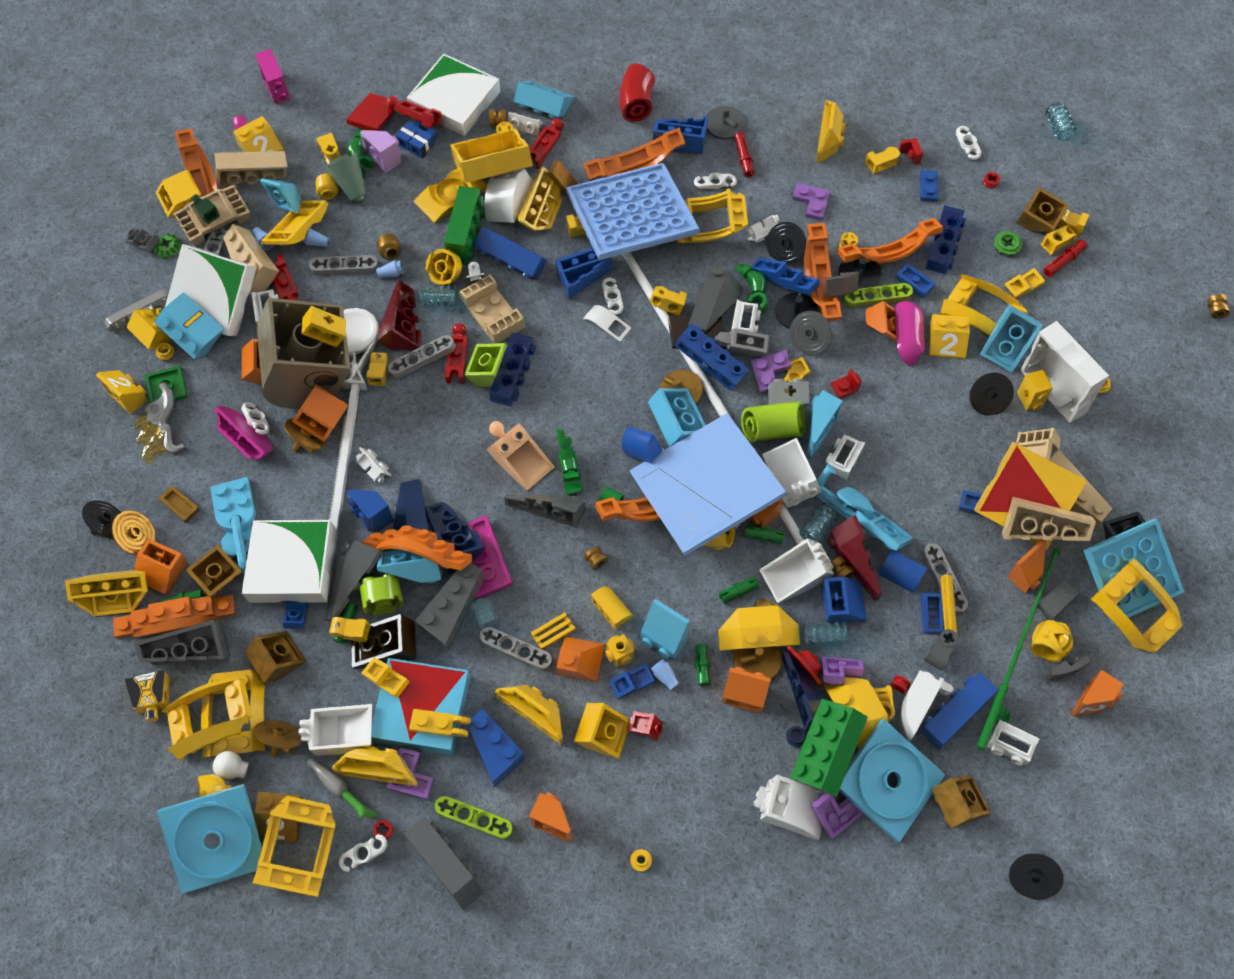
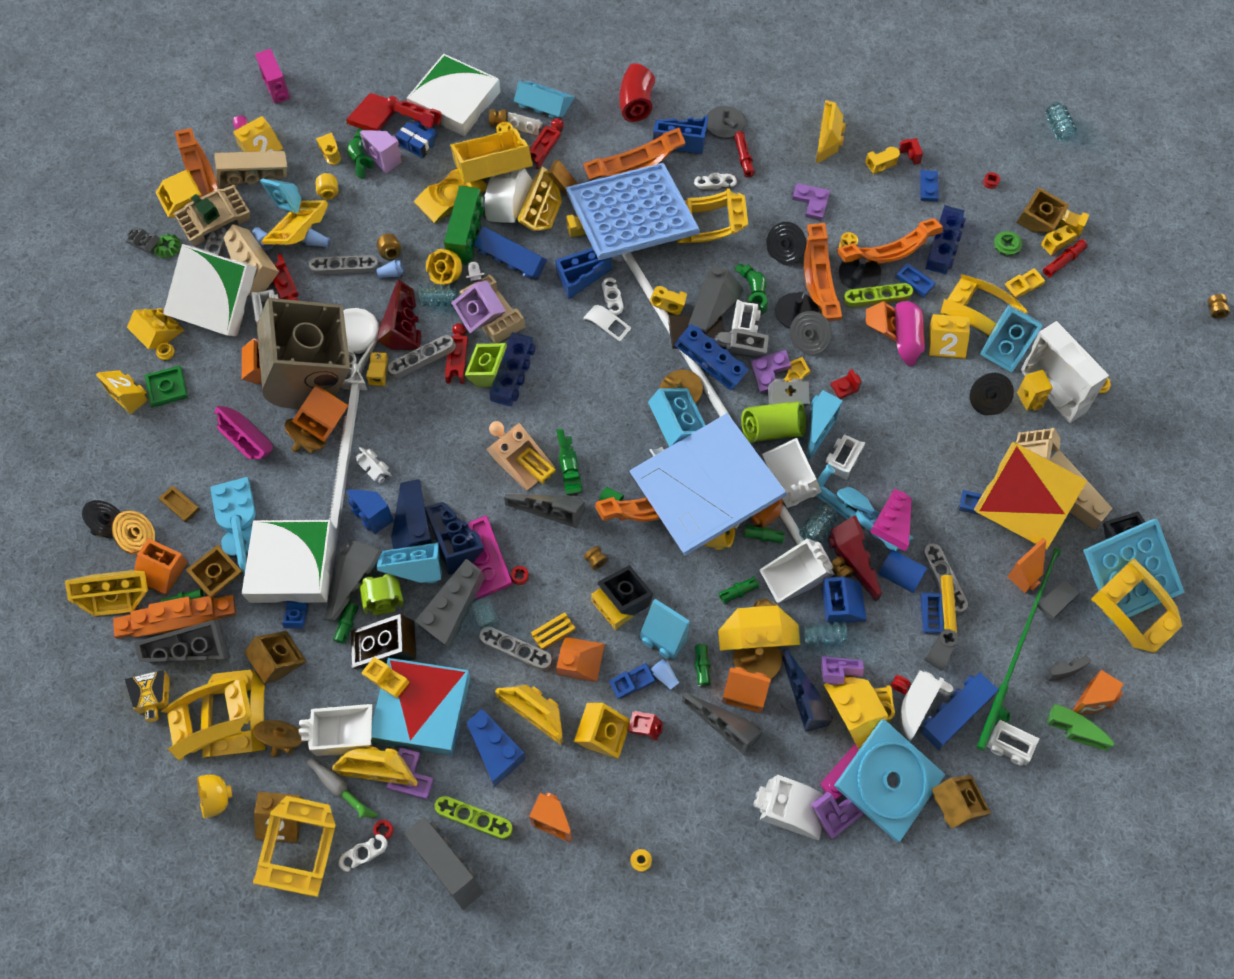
(120, 320): light grey beam -> none
(155, 427): piece -> none
(189, 326): medium azure slope -> none
(221, 813): medium azure piece -> none
(229, 766): white piece -> none
(262, 423): white piece -> none
(324, 326): yellow brick -> none
(348, 176): sand green cone -> none
(350, 629): yellow leg -> none
(421, 543): orange piece -> none
(438, 723): yellow hinge -> none
(478, 306): none -> lavender slope
(525, 576): none -> red bush
(546, 475): none -> yellow tile
(617, 655): yellow brick -> none
(626, 591): none -> black slope
(640, 444): blue brick -> none
(732, 727): none -> dark grey wedge
(758, 232): white hinge -> none
(789, 278): blue slope -> none
(796, 736): dark blue plate -> none
(809, 663): red hat -> none
(829, 747): green brick -> none
(841, 284): dark grey slope -> none
(894, 520): none -> dark pink wing
(968, 137): white piece -> none
(1036, 876): black shield -> none
(1040, 521): tan wedge -> none
(1052, 641): yellow helmet -> none
(1079, 728): none -> bright green slope

